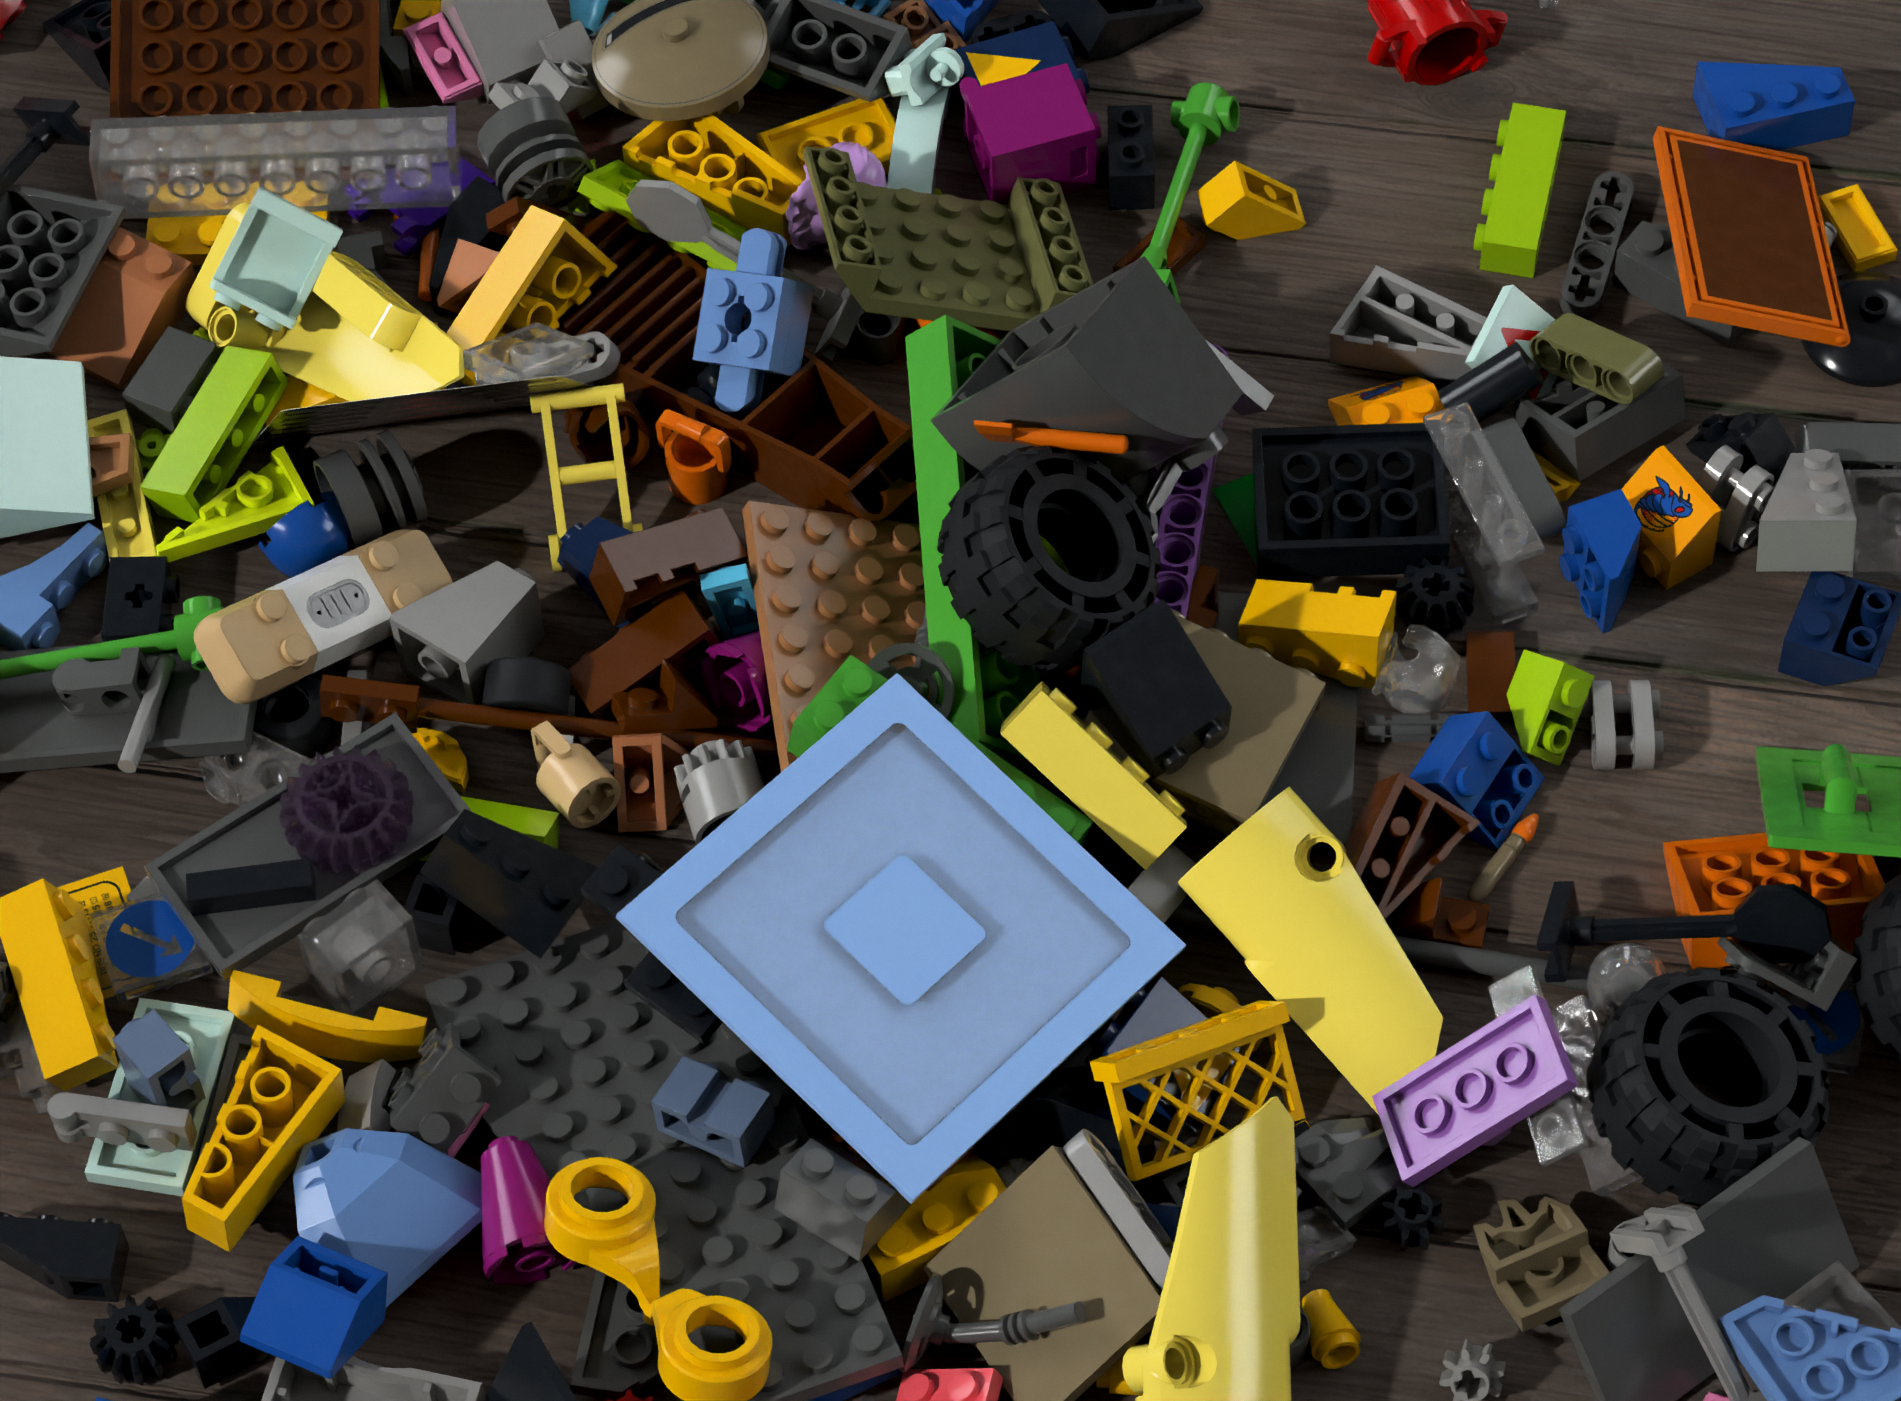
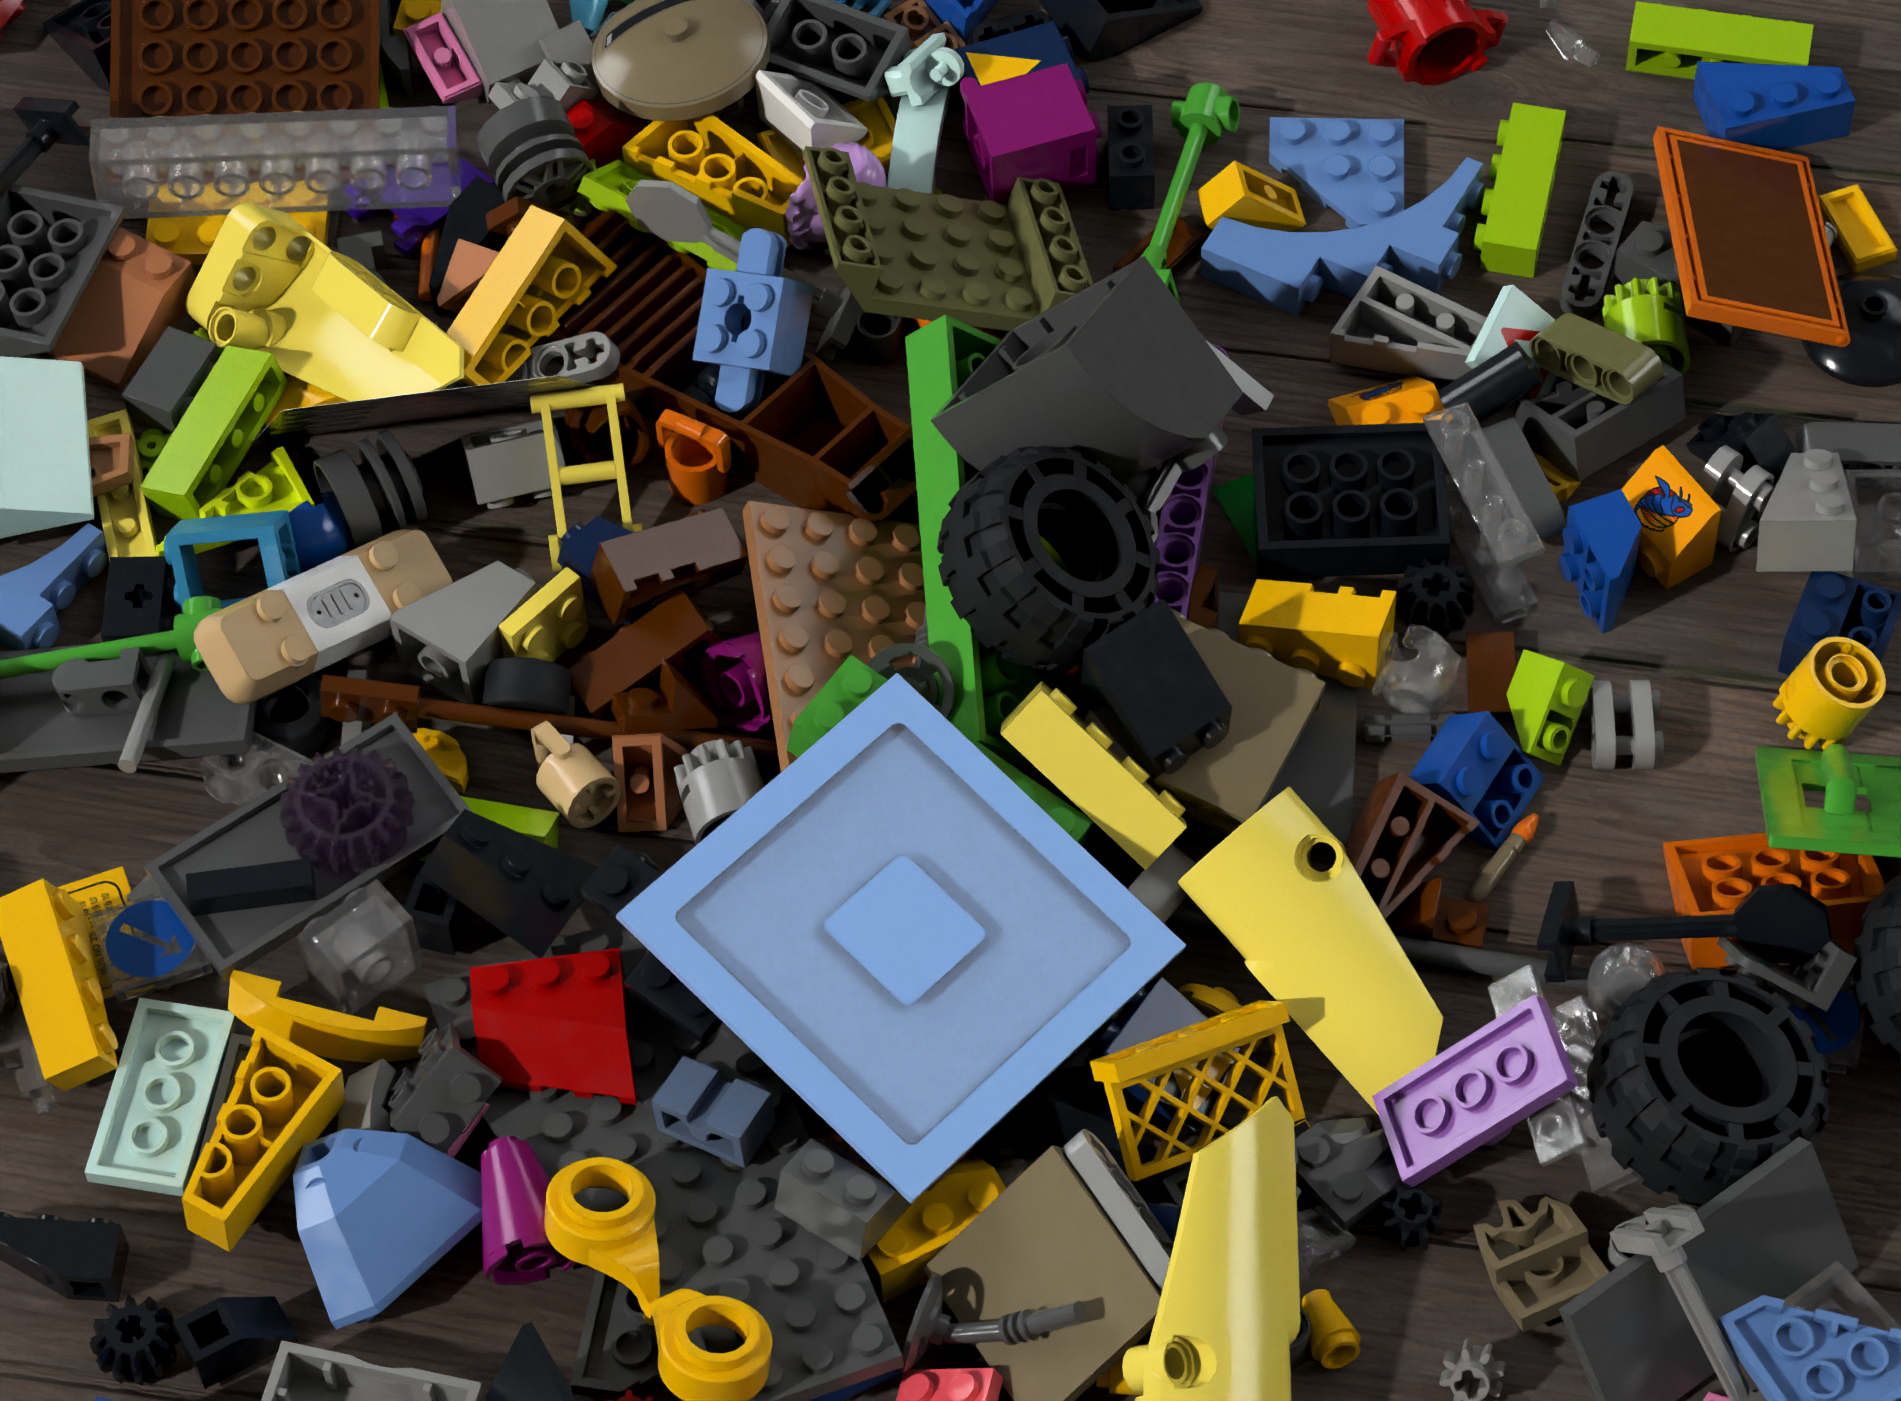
(121, 1122): light grey plate -> none
(158, 1063): sand blue brick -> none
(273, 536): none -> dark azure window
(274, 260): light aqua panel -> none
(316, 1307): blue slope -> none
(509, 463): none -> light grey slope
(527, 354): clear slope -> none
(548, 621): none -> light yellow plate
(557, 1024): none -> red wedge
(603, 129): none -> red slope
(731, 600): medium azure plate -> none
(804, 112): none -> white slope
(1053, 437): orange piece -> none
(1293, 266): none -> medium blue arch
(1344, 163): none -> medium blue plate
(1571, 44): none -> clear bar
(1650, 317): none -> lime gear
(1674, 38): none -> lime brick
(1830, 692): none -> yellow gear

